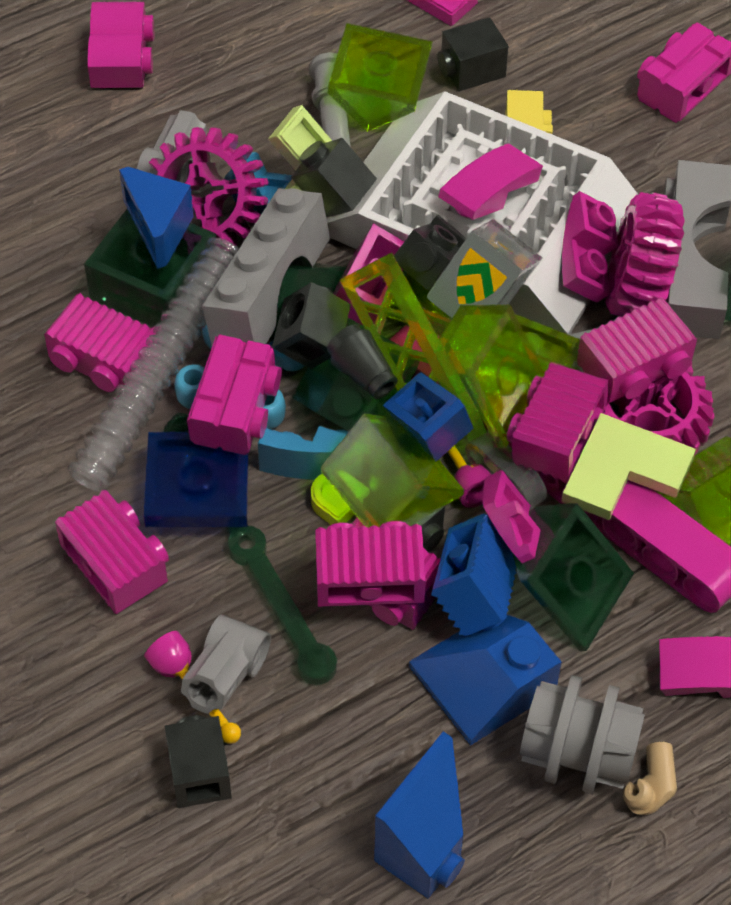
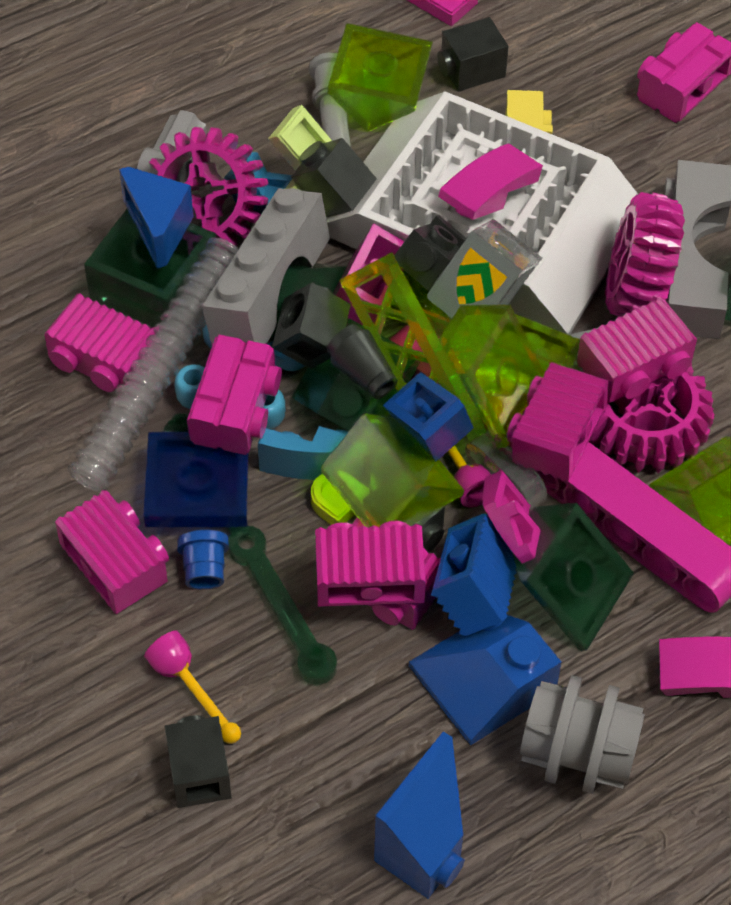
(118, 45): dark pink brick -> none
(203, 558): none -> blue piece
(227, 657): light grey piece -> none
(587, 239): dark pink slope -> none
(620, 454): yellowish green tile -> none
(659, 783): tan arm -> none

